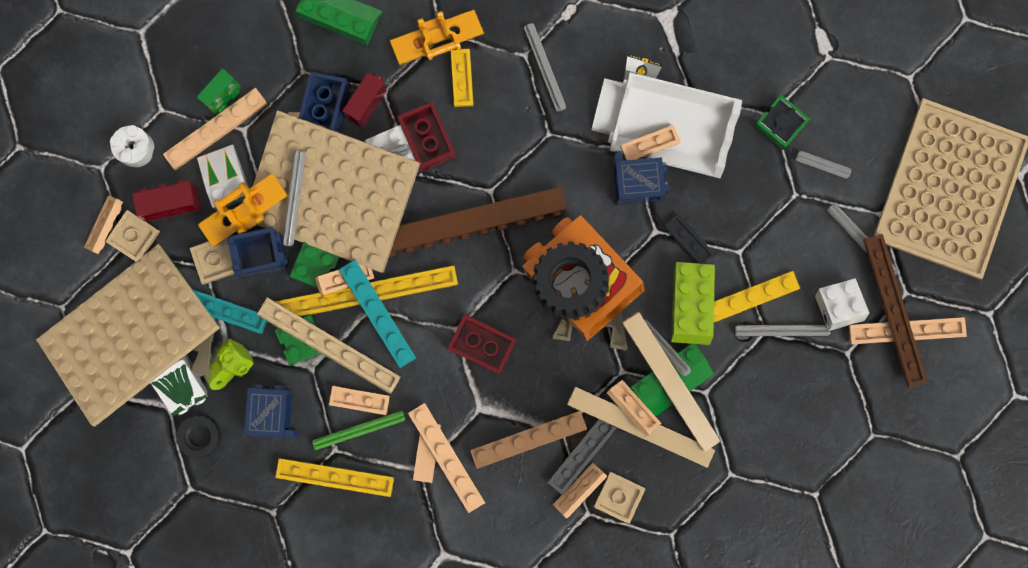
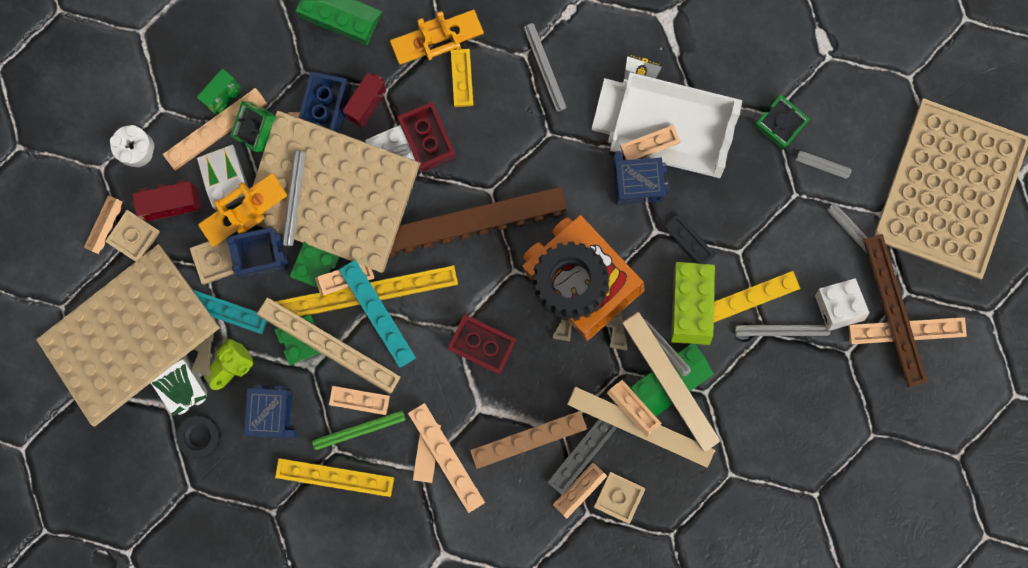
(253, 126): none -> piece

